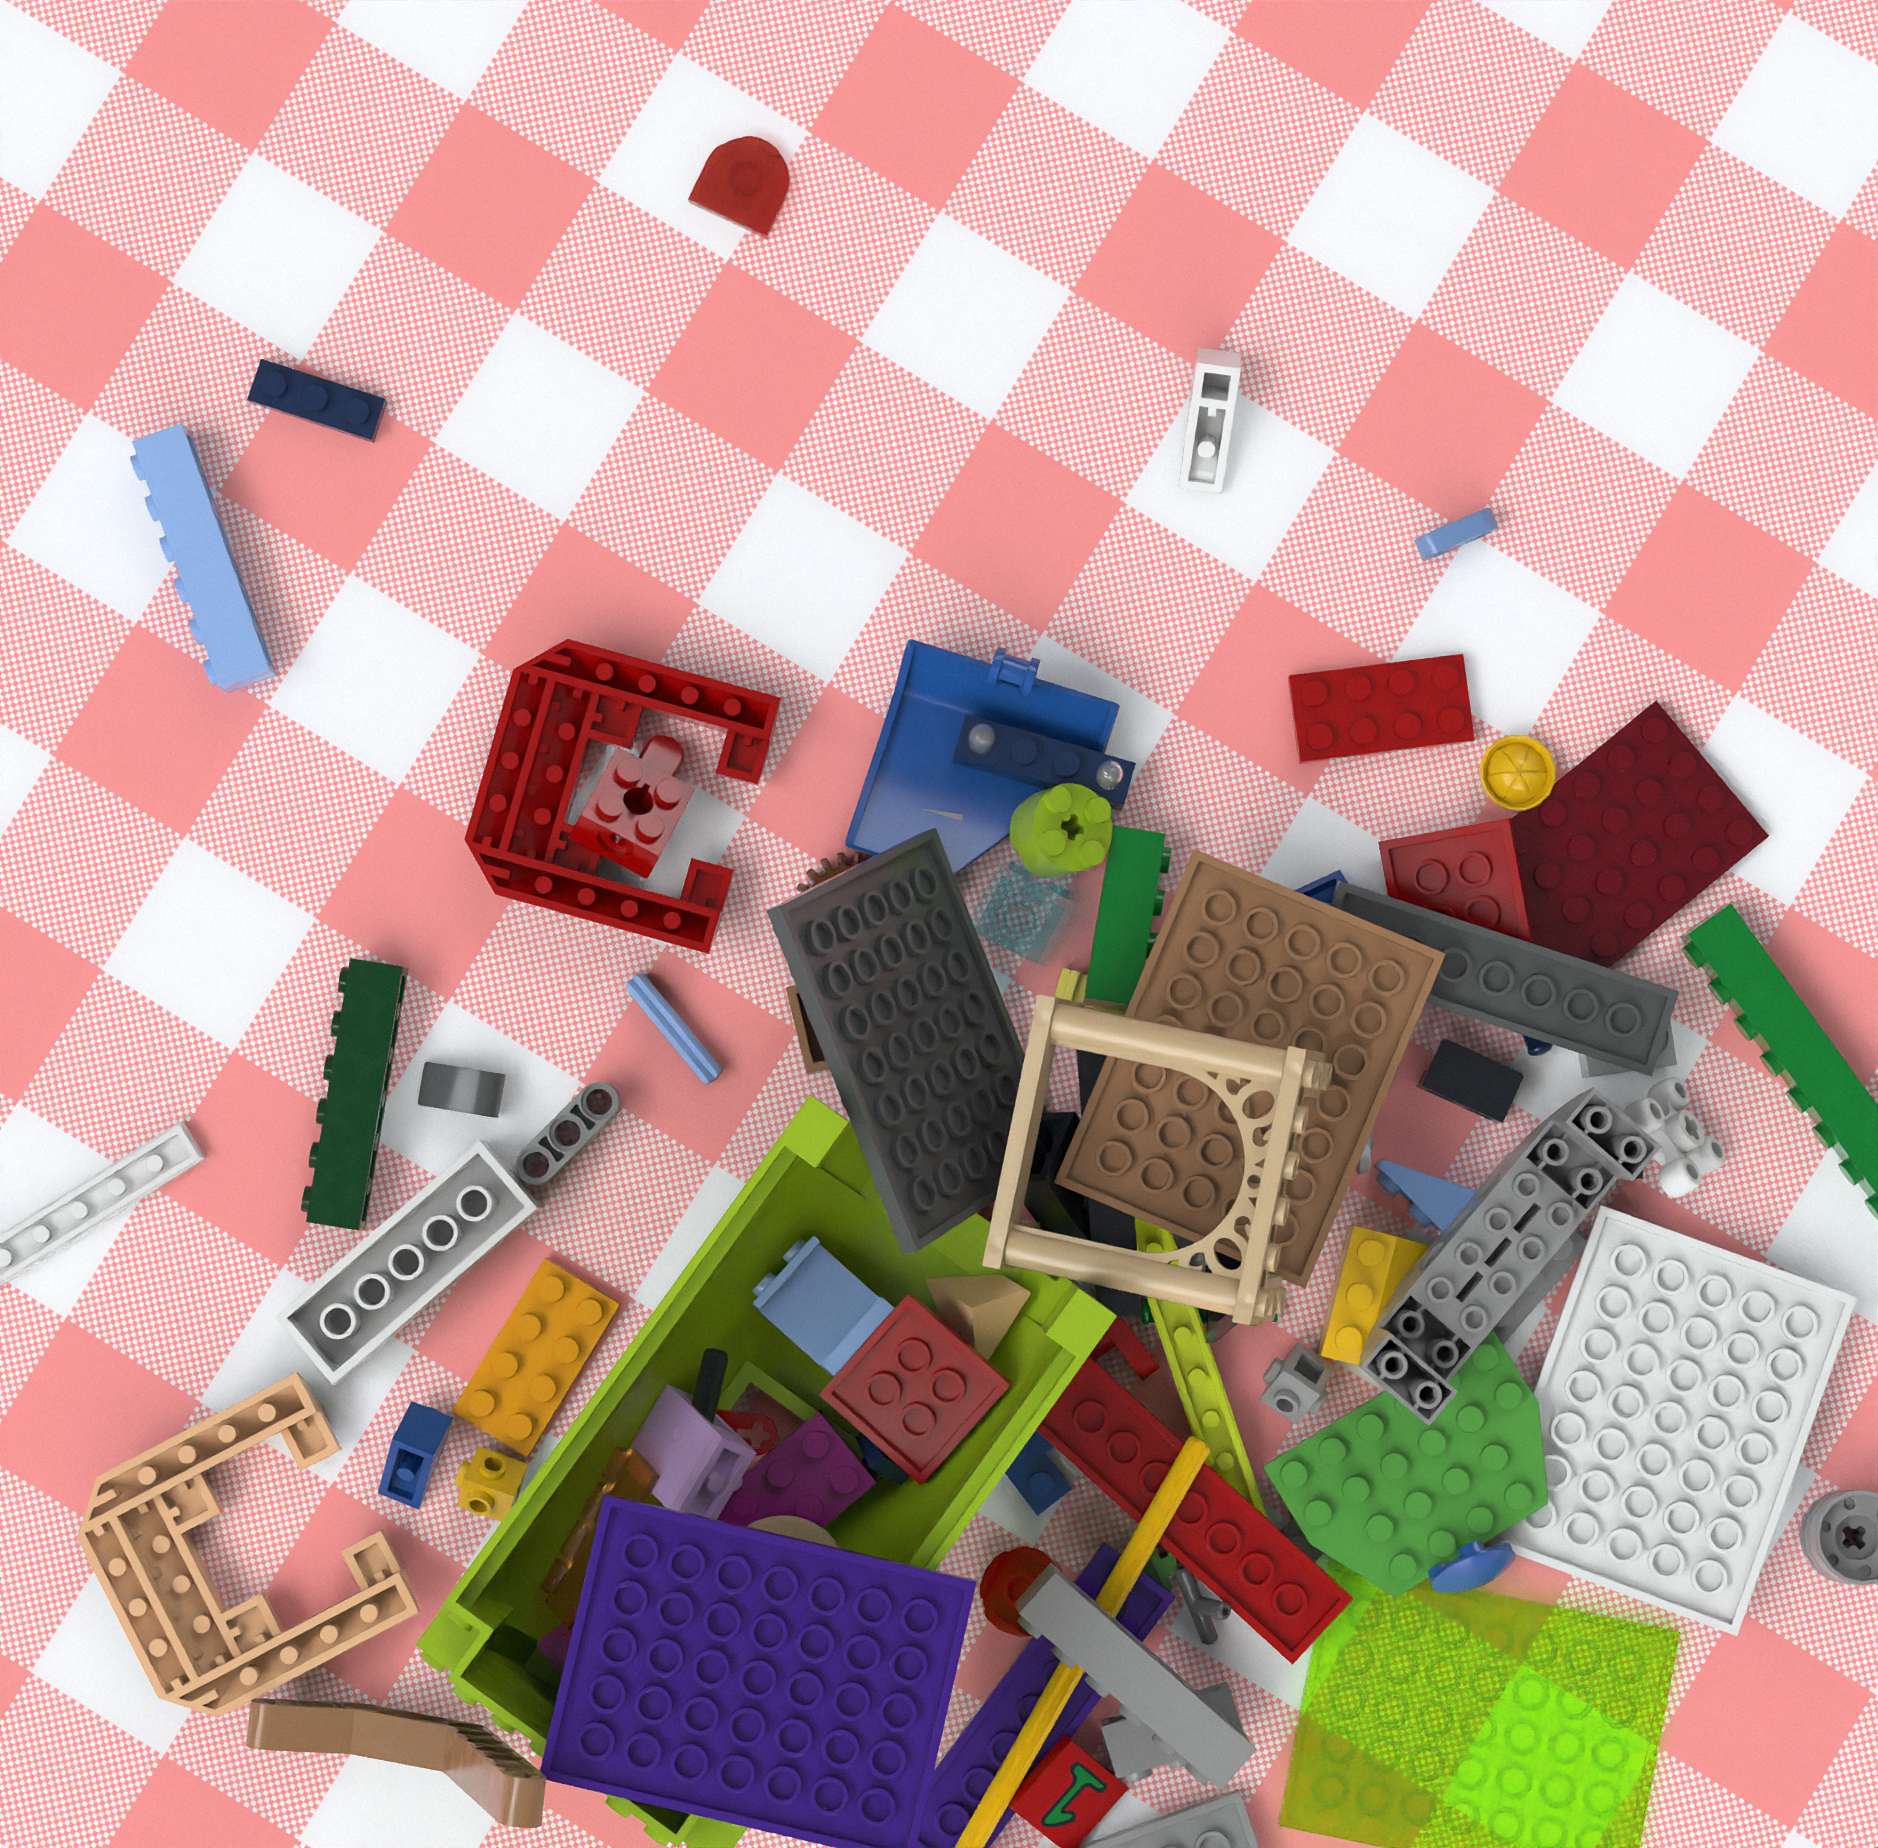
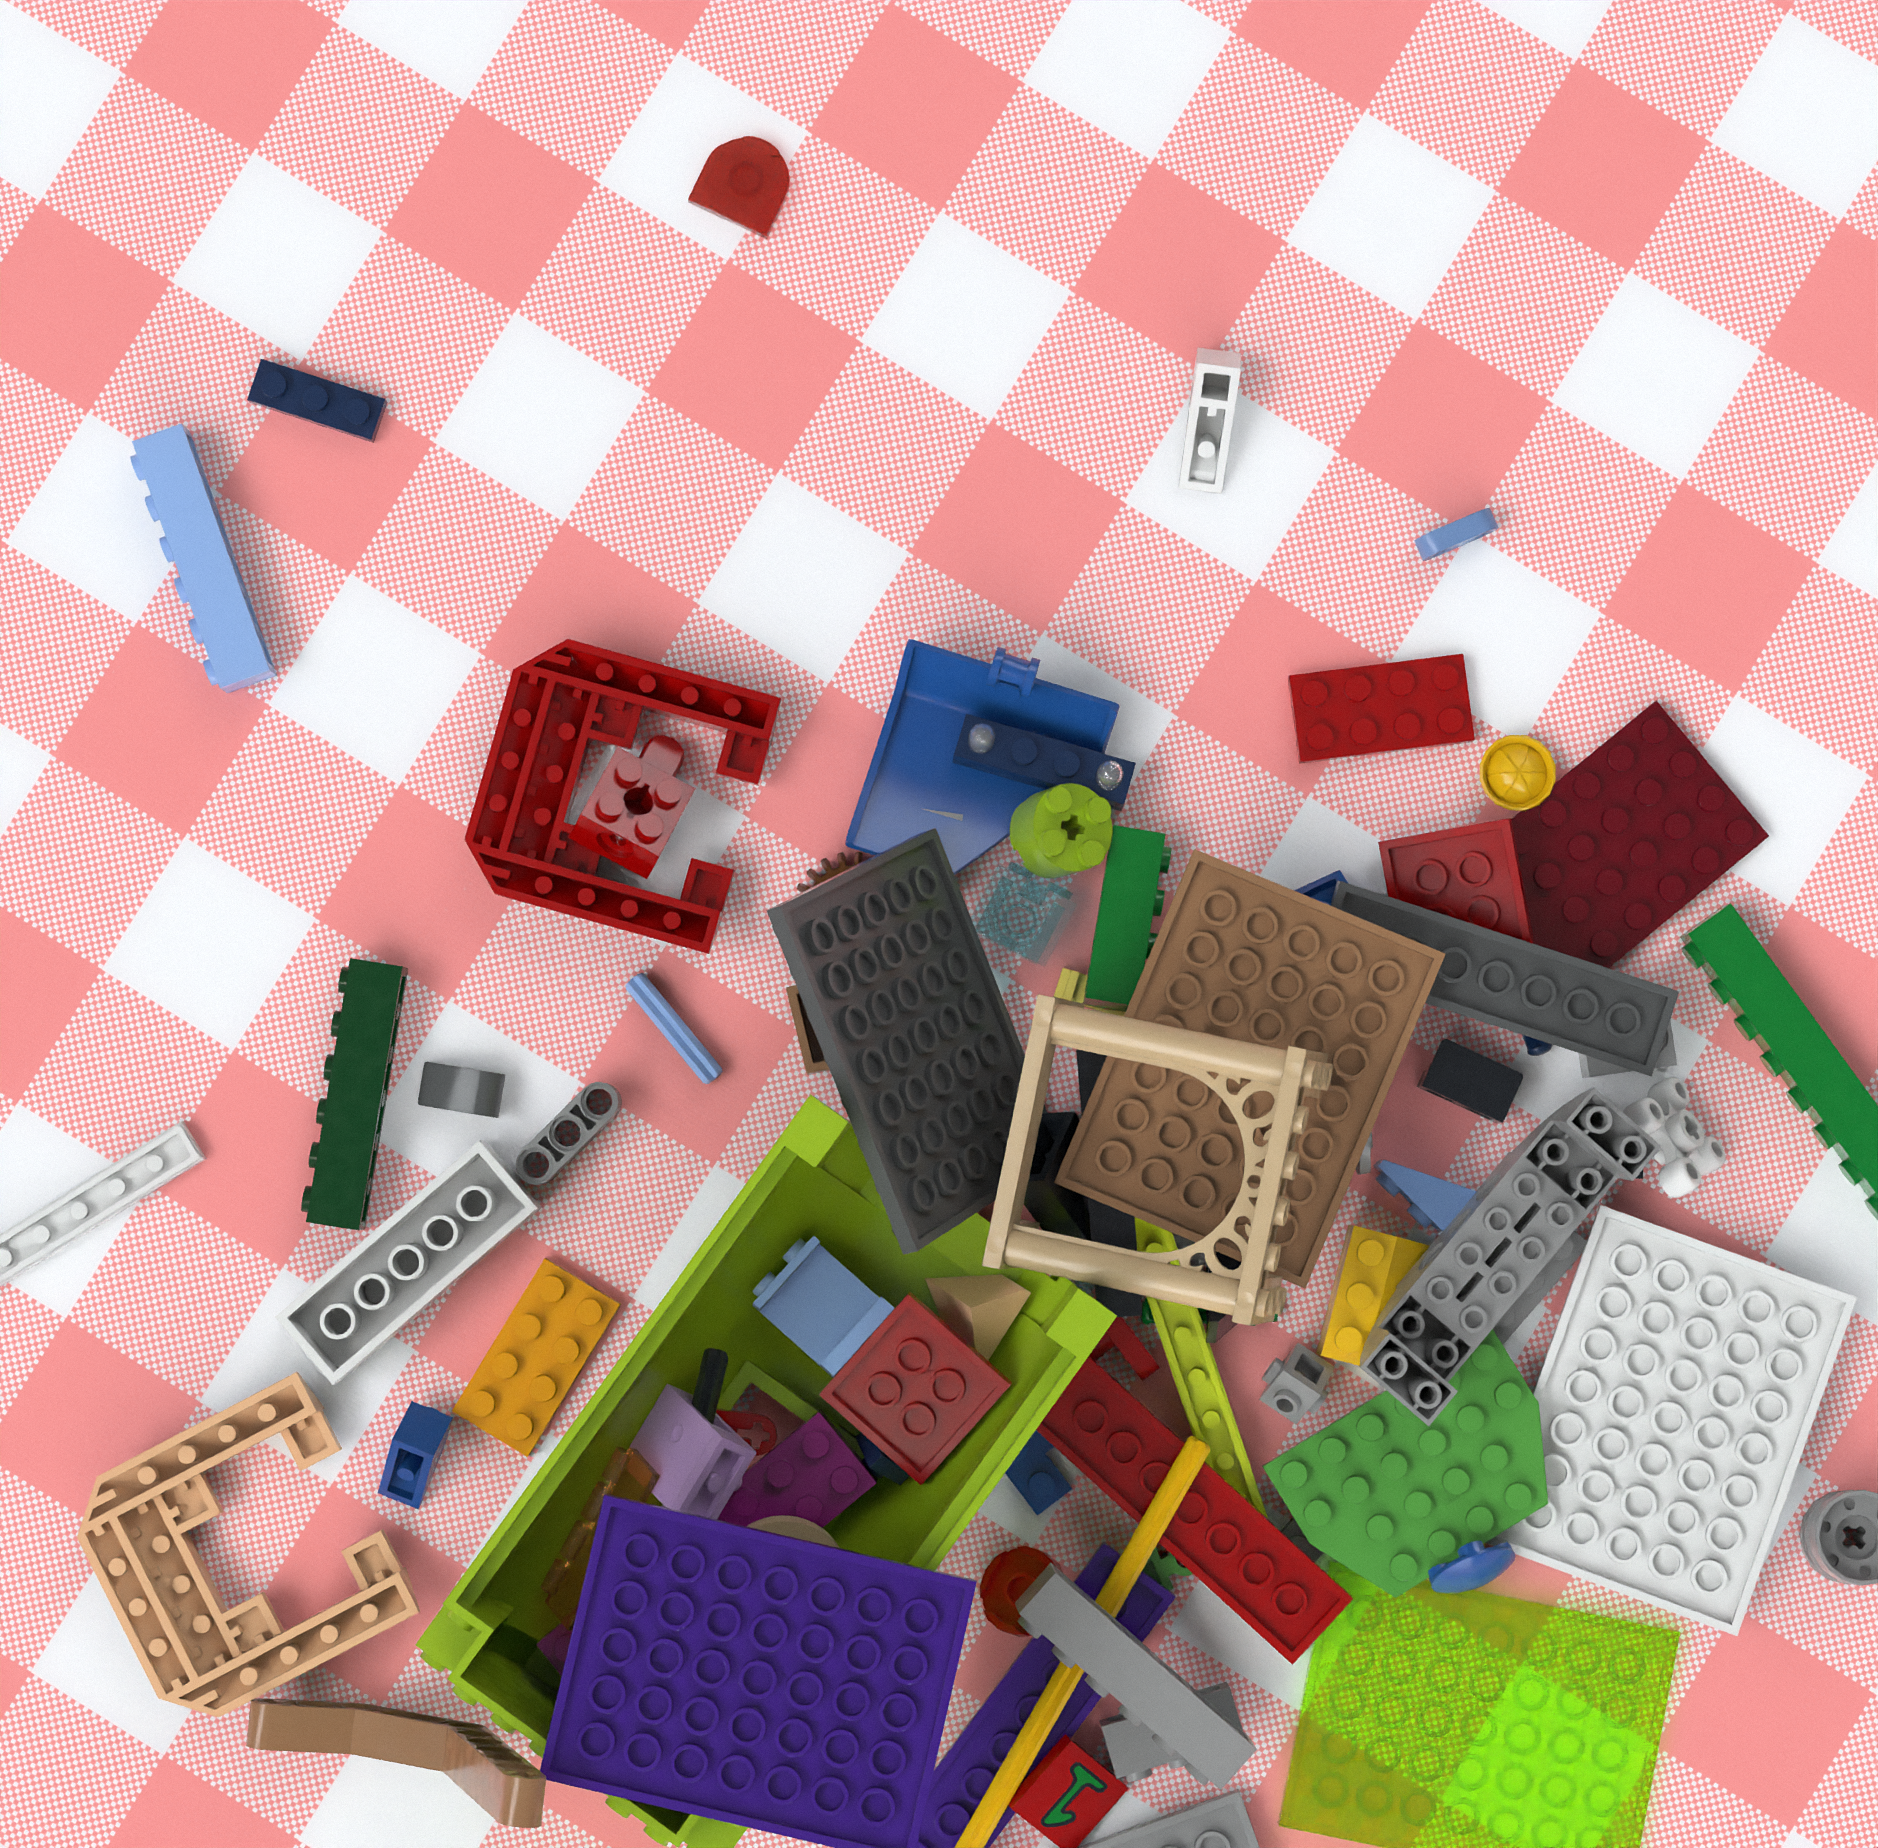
(490, 1483): yellow brick -> none
(1201, 1607): dark grey piece -> none

